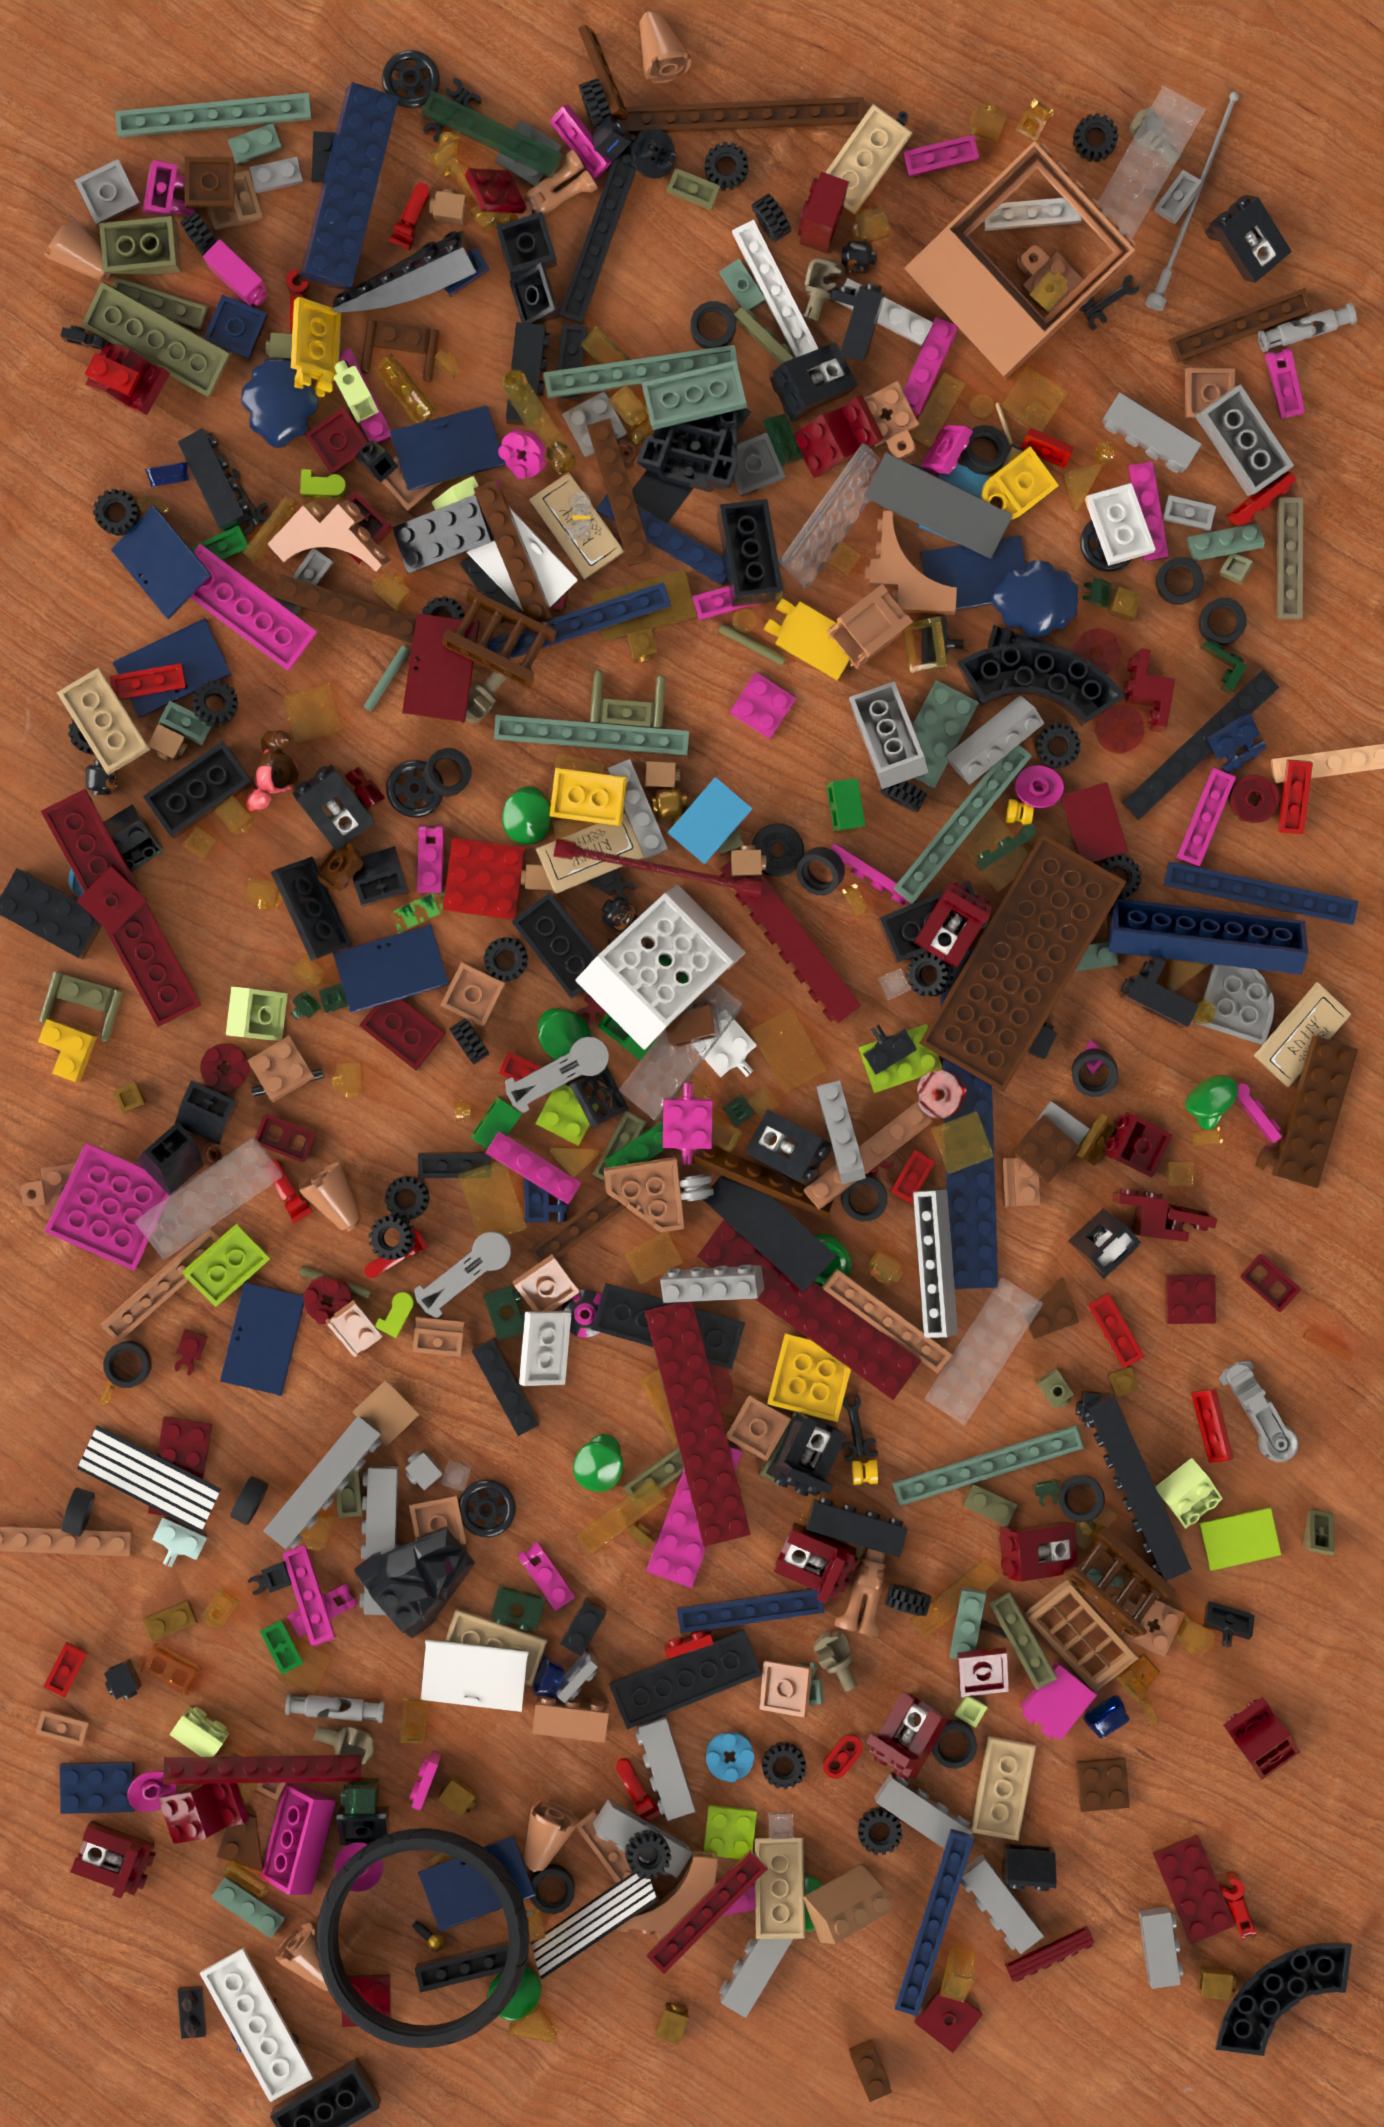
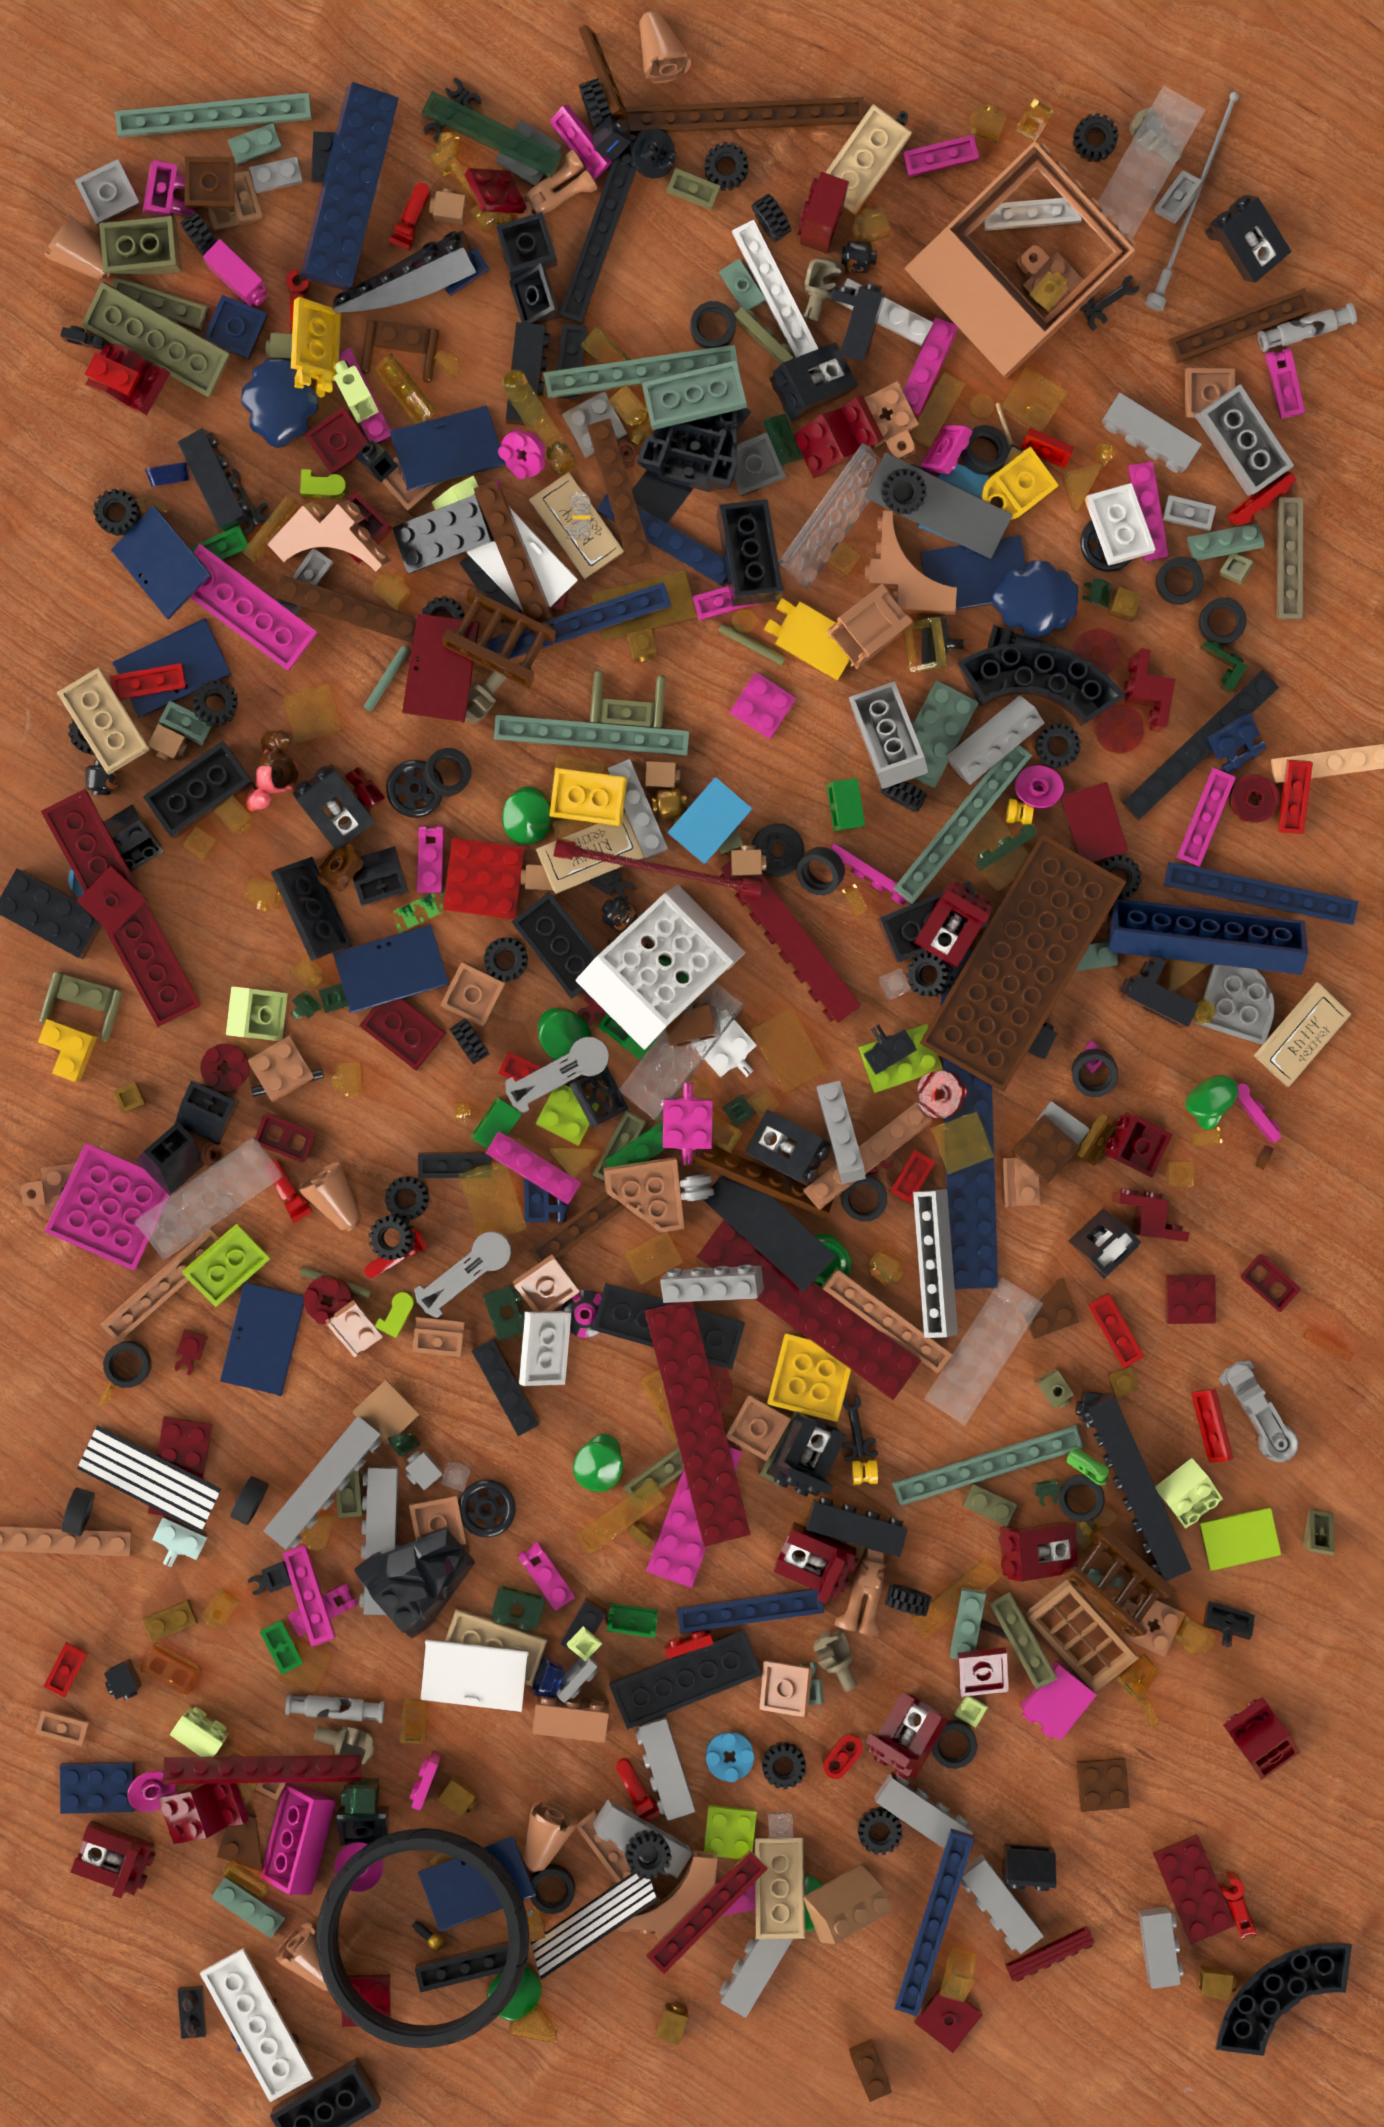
(397, 63): black plate -> none
(403, 1443): none -> clear green tile
(584, 1643): none -> yellowish green tile
(632, 1620): none -> green hinge
(914, 502): none -> black tyre
(1003, 1788): tan tile -> none
(1088, 1466): none -> bright green bar
(1107, 1716): clear blue piece -> none
(1199, 1219): dark red plate -> none
(1315, 1111): reddish brown plate -> none

